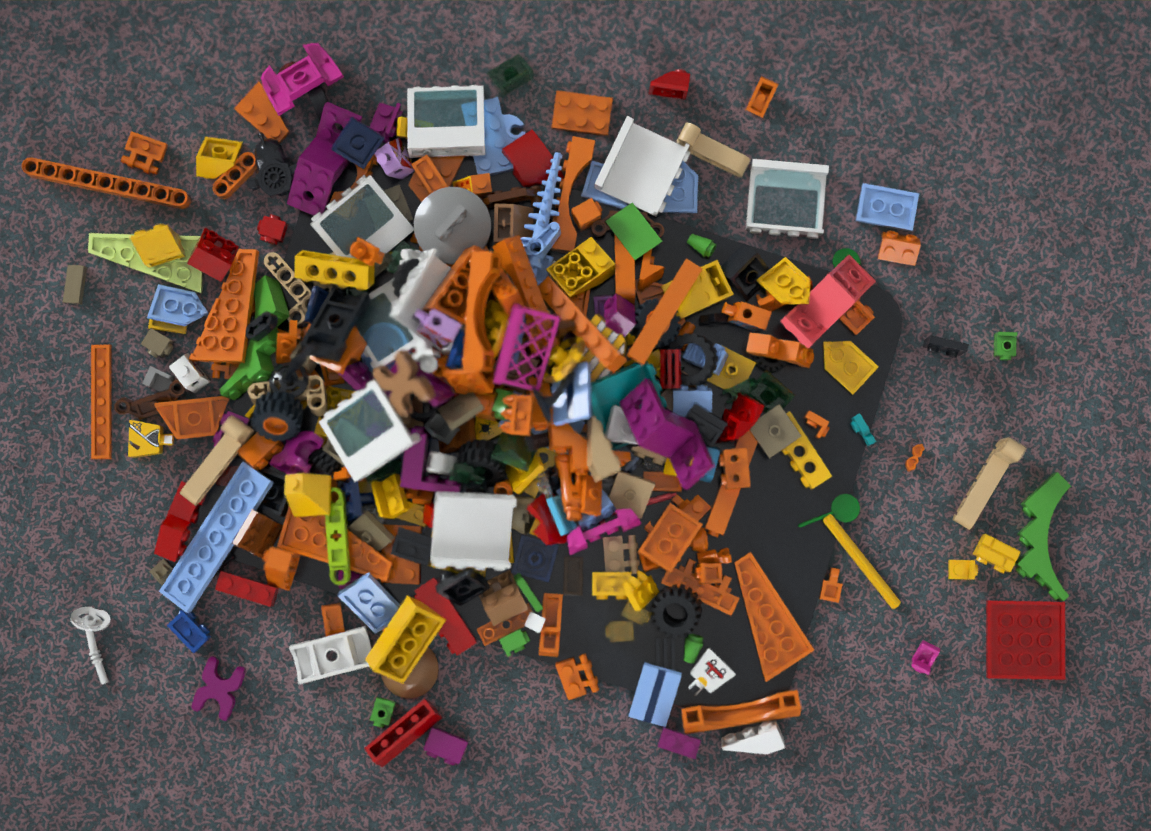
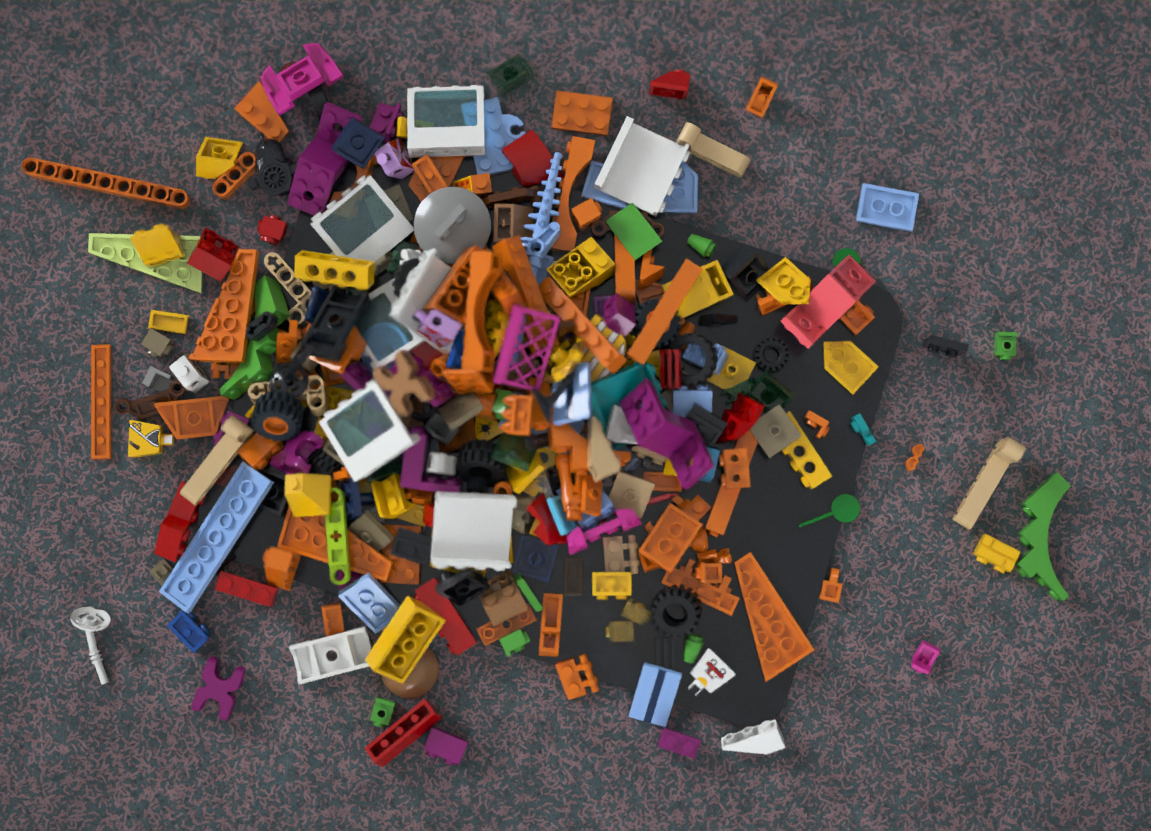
(75, 284): dark tan slope -> none
(146, 147): orange plate -> none
(176, 306): light blue tile -> none
(257, 534): dark orange slope -> none
(366, 252): orange hips -> none
(425, 355): white hips -> none
(465, 473): clear green plate -> none
(534, 622): white sticker -> none
(641, 590): yellow plate -> none
(717, 717): orange arch -> none
(747, 315): orange torso -> none
(778, 349): orange arch -> none
(786, 198): clear light blue panel -> none
(861, 561): yellow axle -> none
(899, 248): orange bracket -> none
(962, 569): yellow bracket -> none
(1025, 640): red plate -> none

